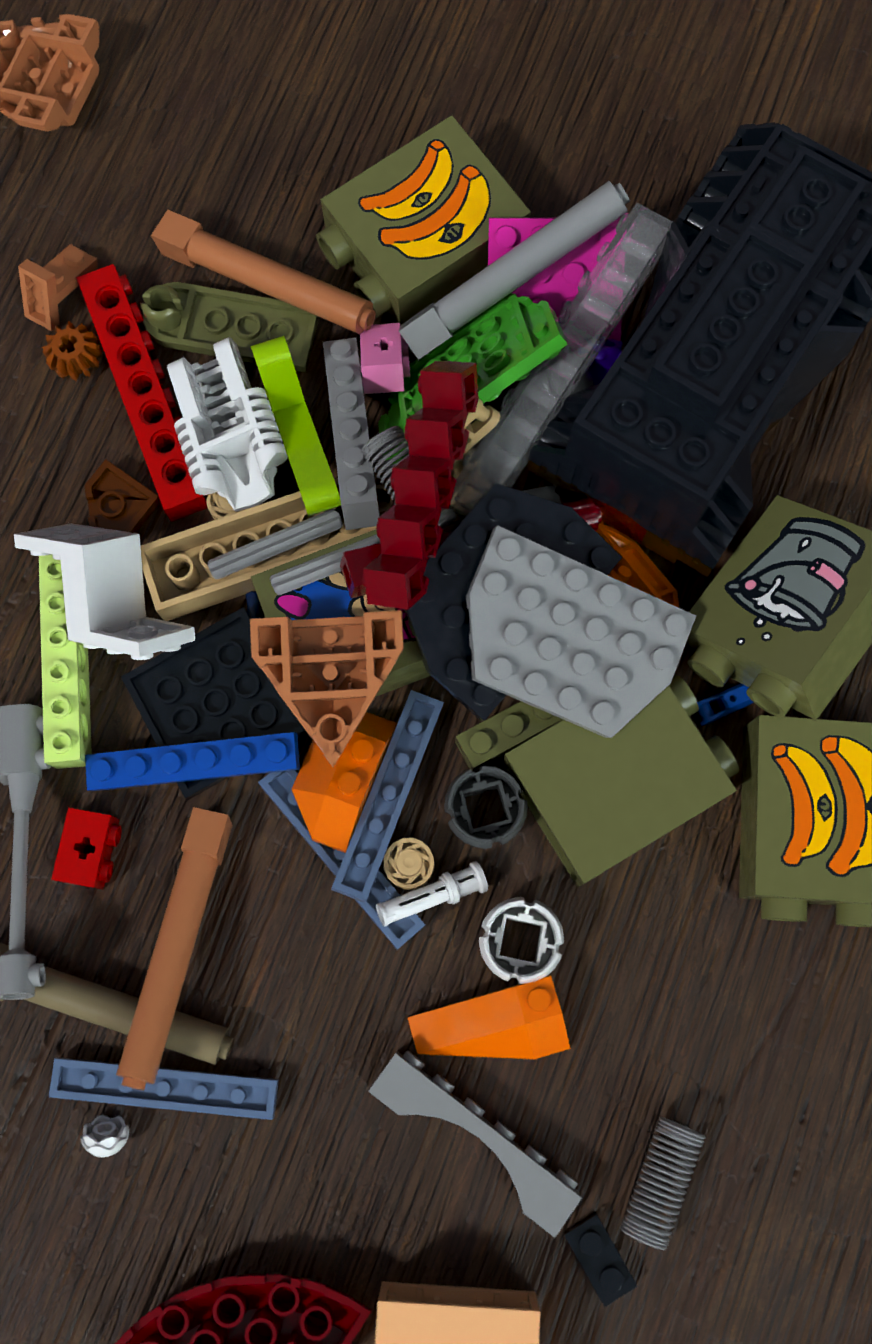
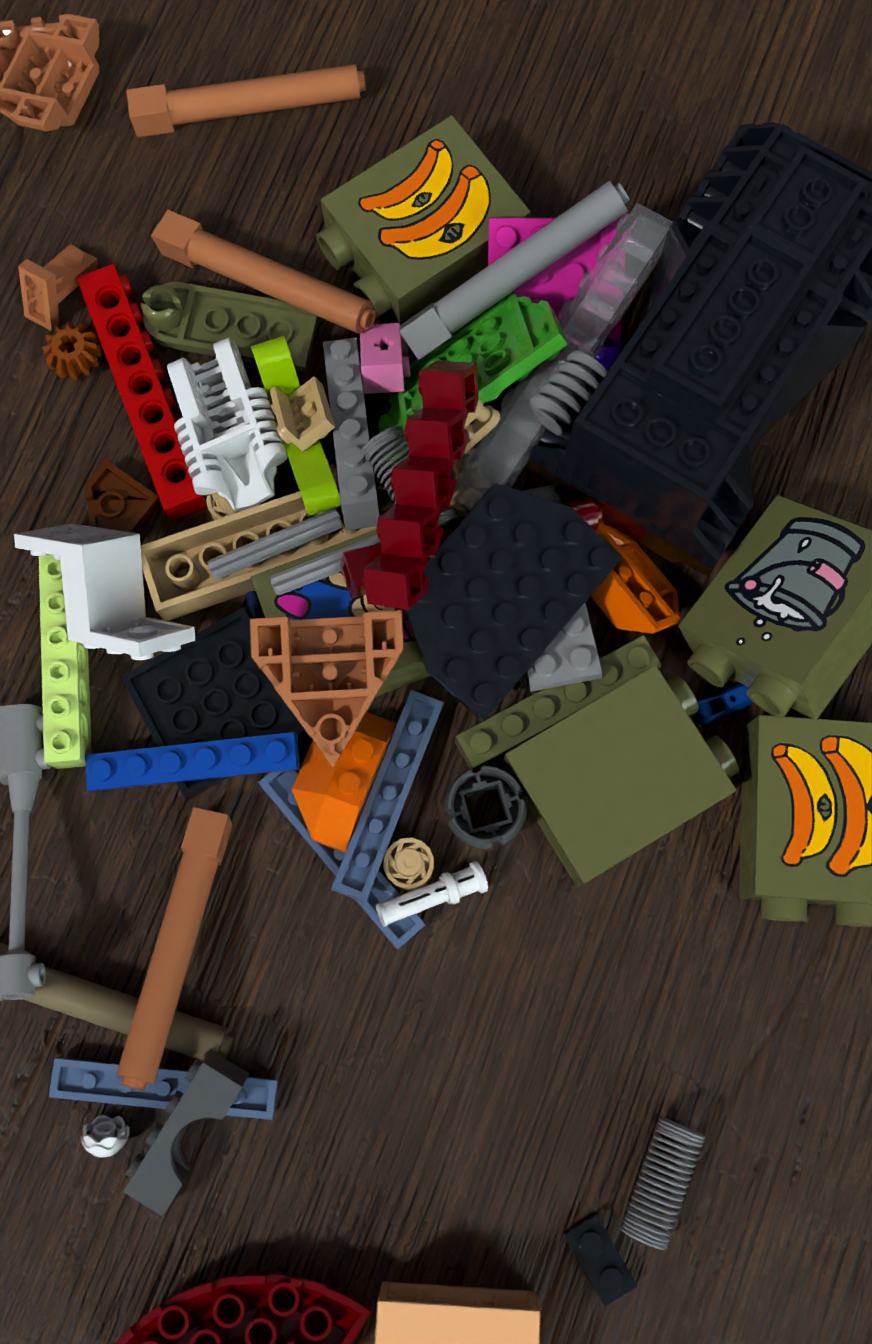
(81, 830): red brick -> none
(157, 110): none -> nougat brick
(164, 1169): none -> dark grey arch
(303, 414): none -> tan bracket
(505, 1023): orange wedge -> none
(543, 1195): light grey arch -> none
(549, 940): white piece -> none
(566, 389): none -> light grey piece
(569, 635): light grey plate -> none

